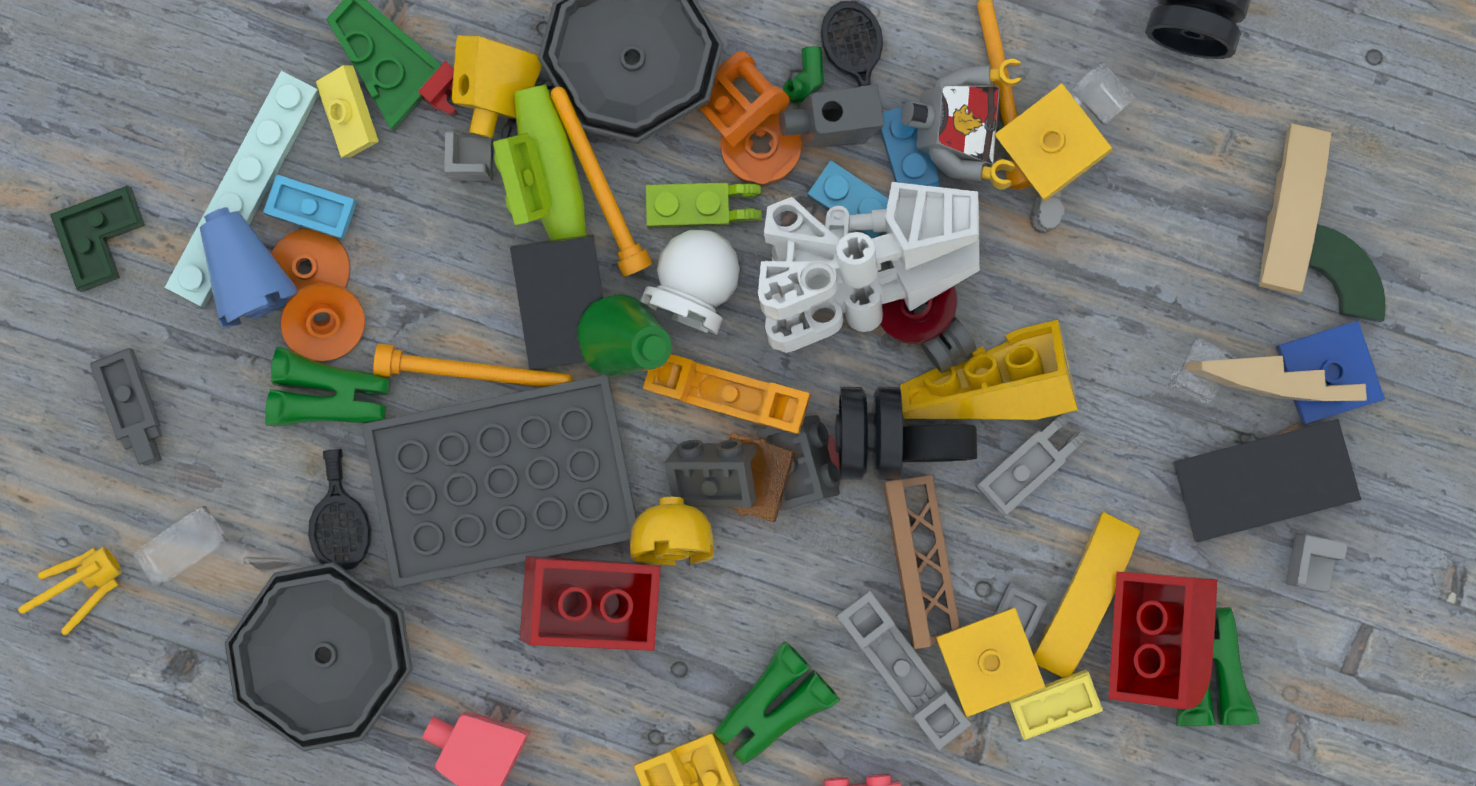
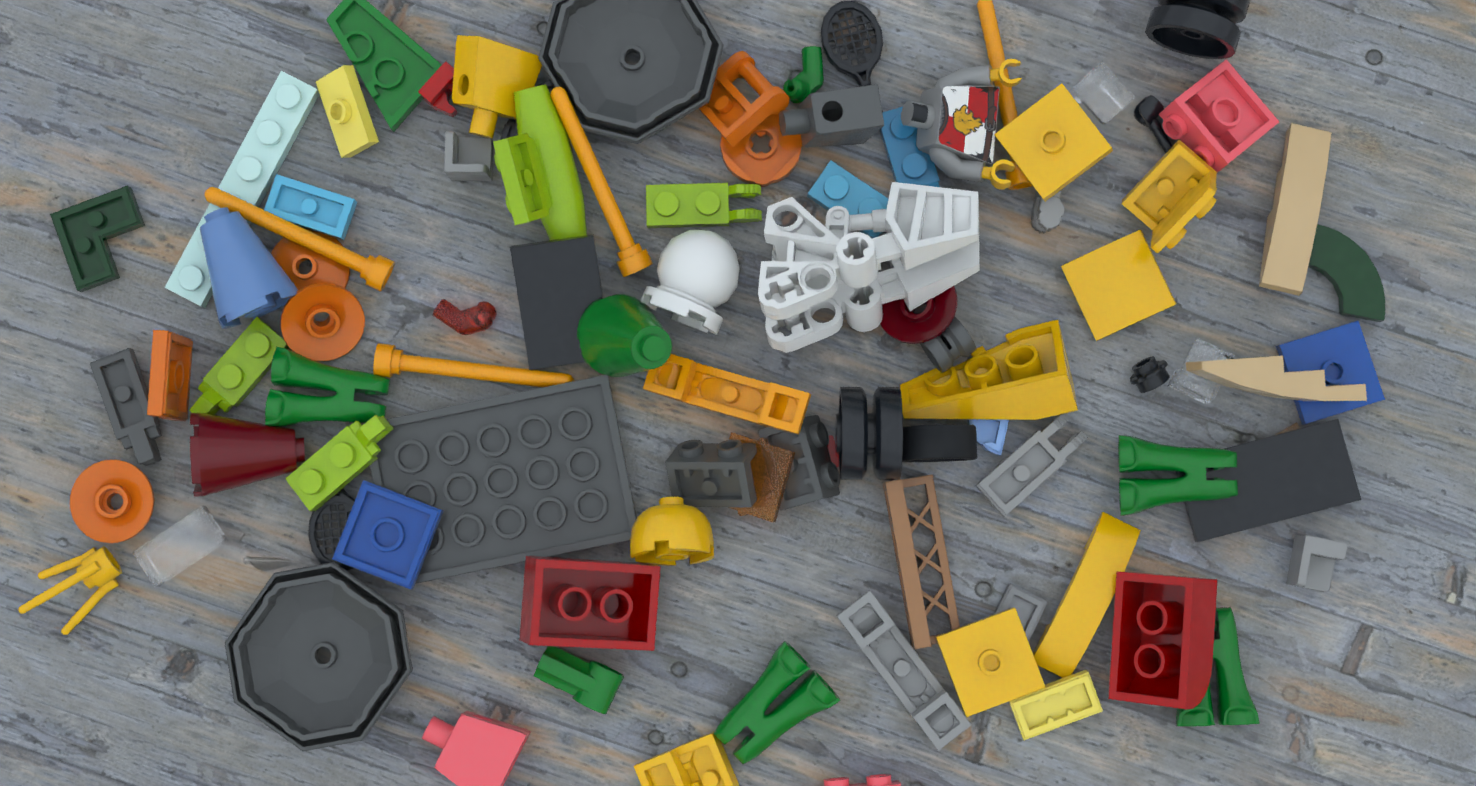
(92, 501): none -> orange dish
(169, 376): none -> orange plate
(239, 369): none -> lime hinge
(239, 452): none -> dark red cone
(338, 462): none -> lime hinge
(372, 269): none -> light orange piece
(387, 534): none -> blue plate
(468, 320): none -> clear red arm
(589, 682): none -> green piece
(990, 433): none -> light blue tile
(1118, 285): none -> yellow slope
(1143, 494): none -> green piece
(1146, 114): none -> black hand
(1149, 374): none -> black plate
(1172, 194): none -> yellow bracket
(1218, 117): none -> coral plate

